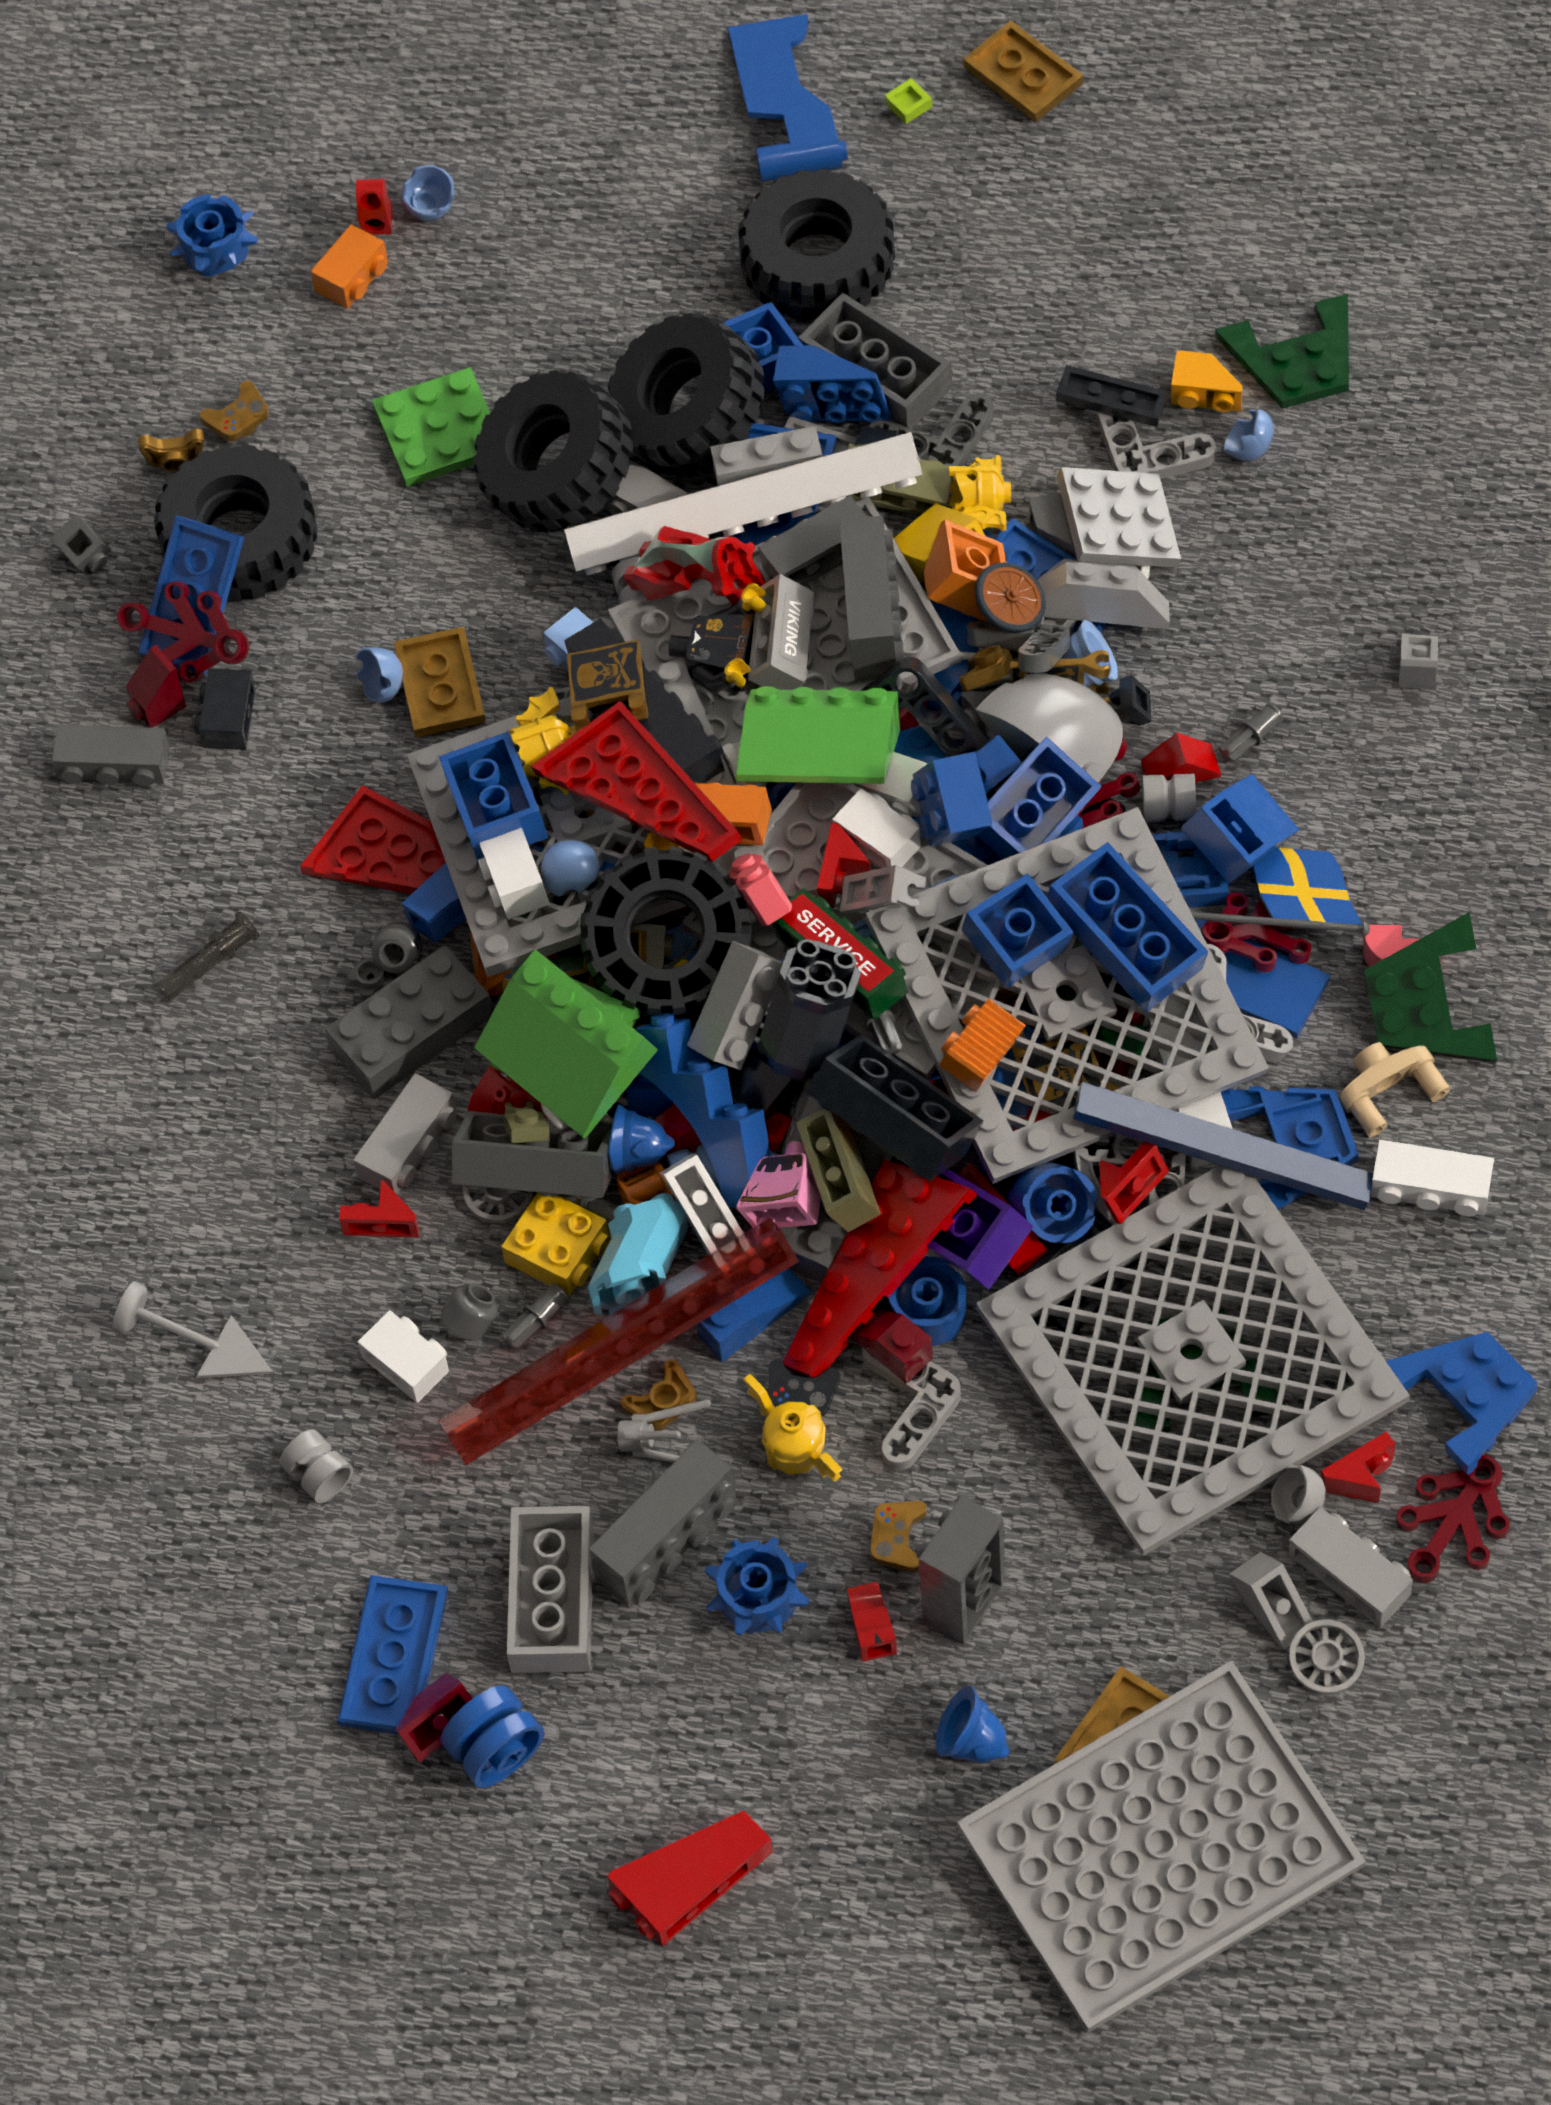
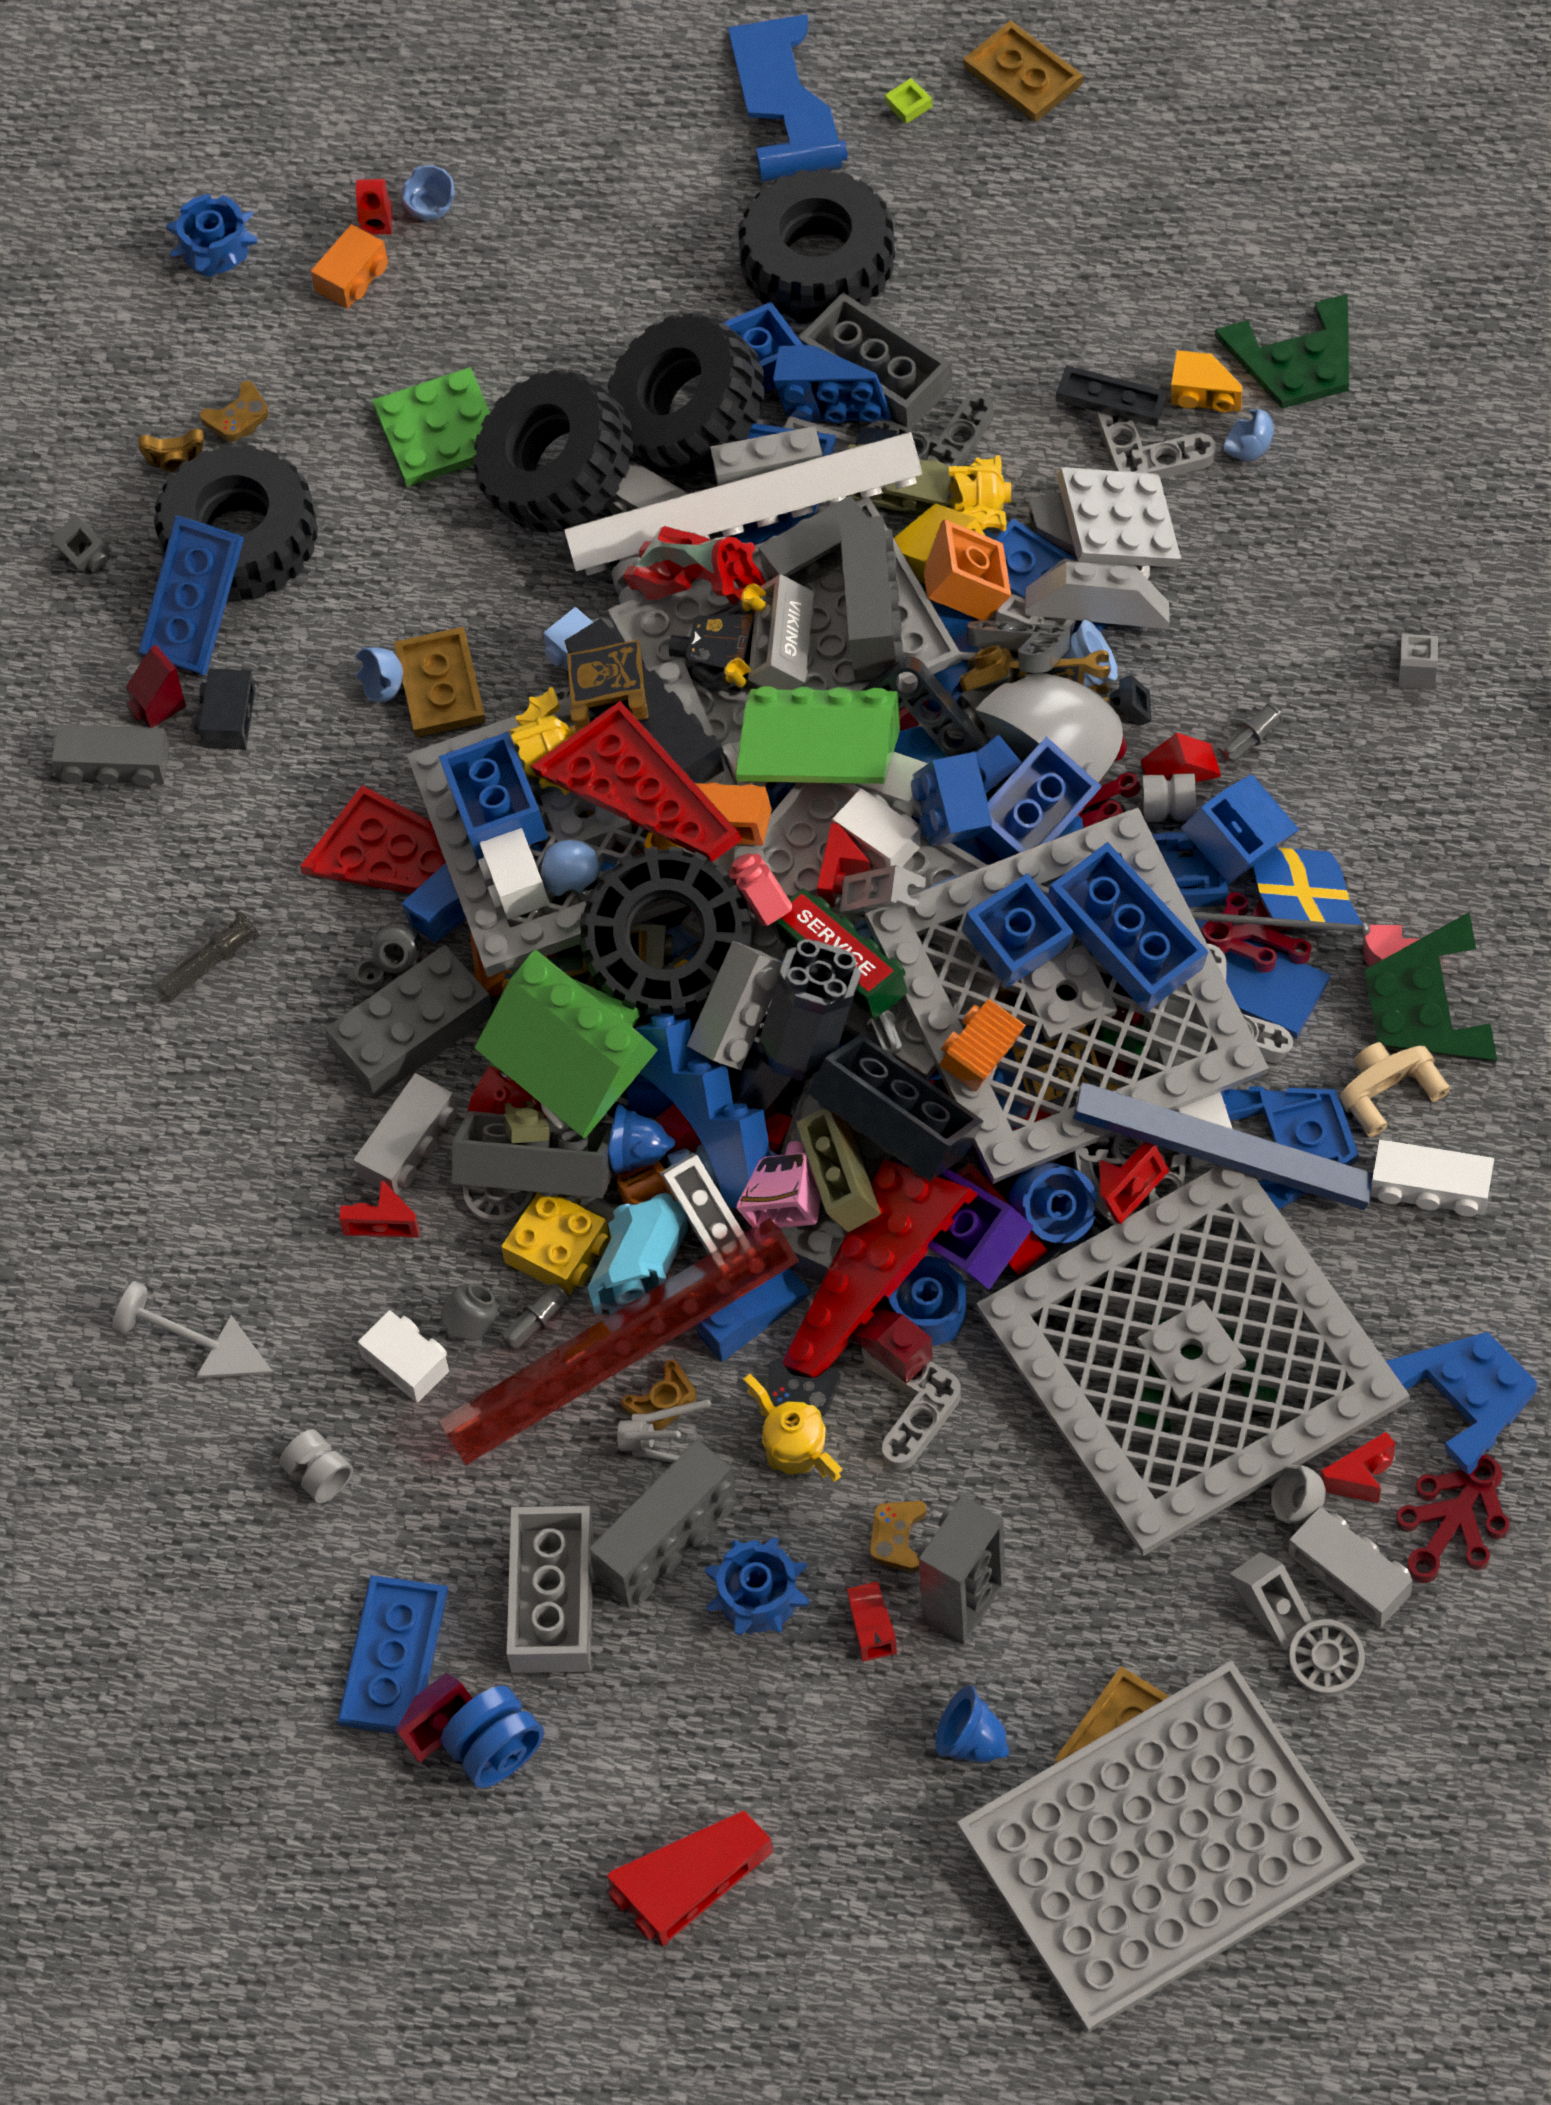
(191, 631): dark red plant -> none
(1010, 597): dark orange wheel -> none

